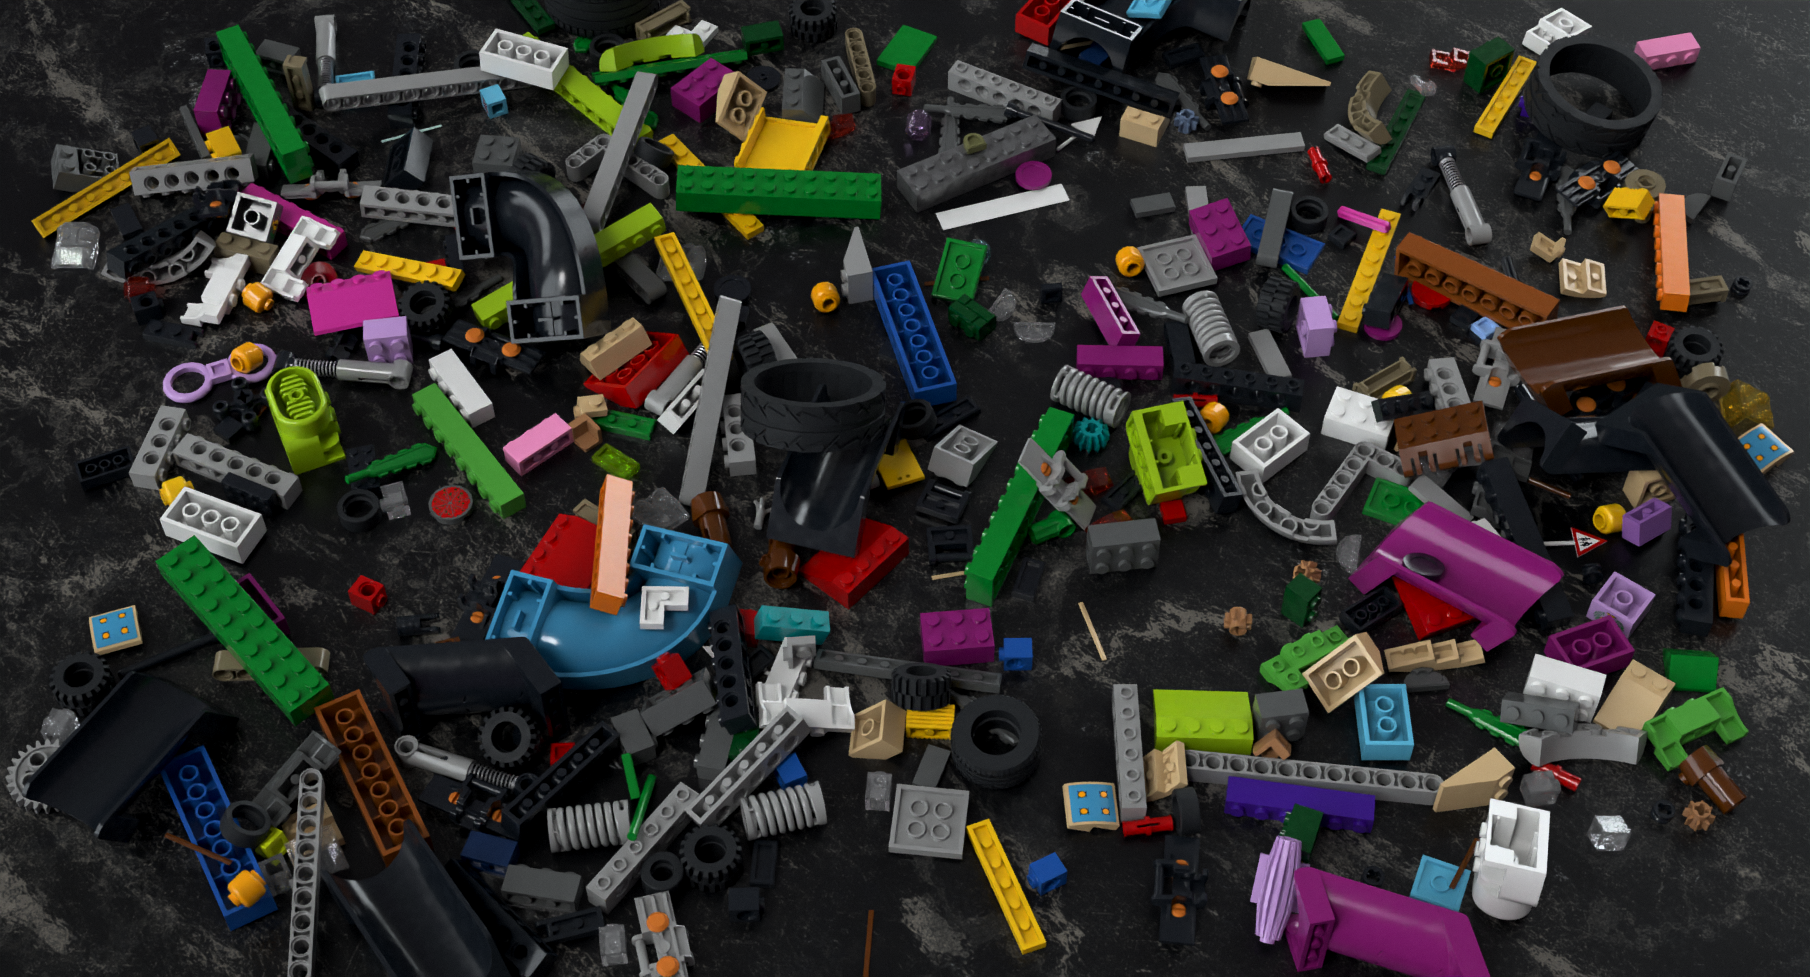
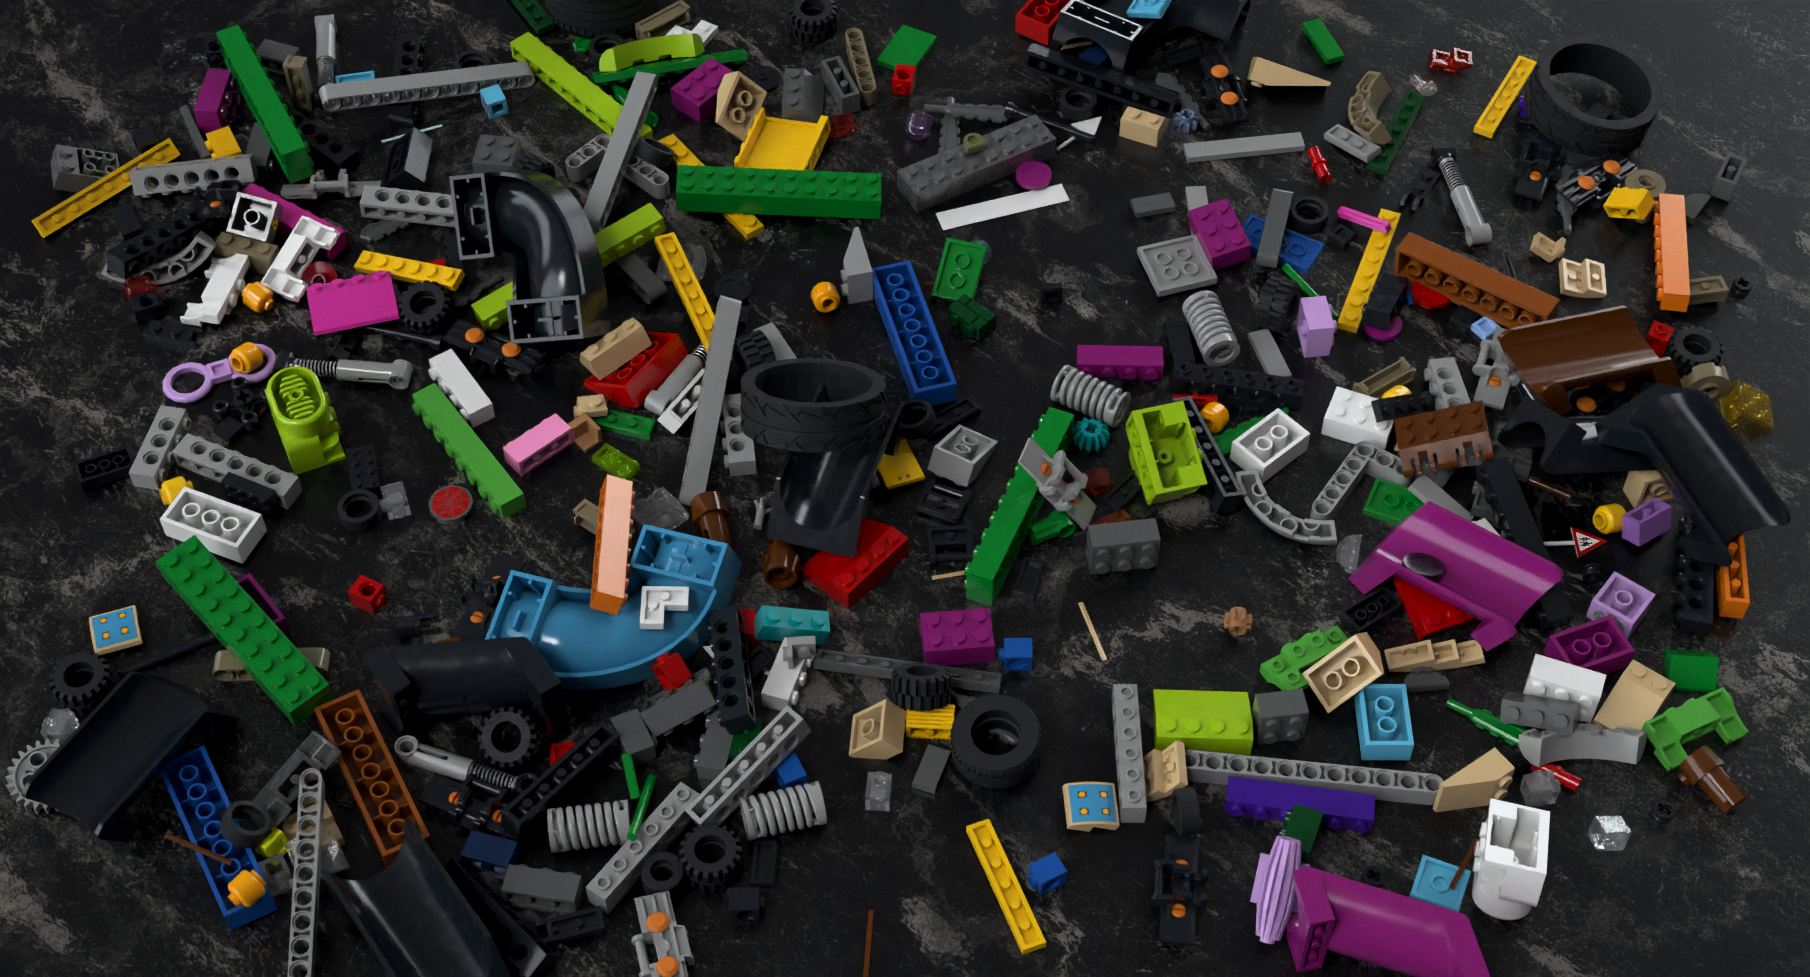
(76, 246): clear slope -> none
(388, 339): lavender brick -> none
(405, 458): green sword -> none
(524, 59): white brick -> none
(565, 553): red slope -> none
(613, 945): clear brick -> none
(762, 38): dark green brick -> none
(821, 716): white bracket -> none
(929, 821): light grey plate -> none
(999, 91): light grey brick -> none
(1003, 306): clear tile -> none
(1034, 331): clear tile -> none
(1109, 312): magenta brick -> none
(1129, 261): light orange head -> none
(1147, 305): dark grey sword -> none
(1164, 823): red pin -> none
(1172, 512): red tile -> none
(1272, 746): medium nougat panel -> none
(1301, 600): dark green brick -> none
(1308, 569): medium nougat gear -> none
(1488, 64): dark green brick -> none
(1553, 27): white slope -> none
(1668, 50): bright pink brick -> none
(1698, 815): medium nougat gear -> none
(1765, 447): dark azure slope -> none

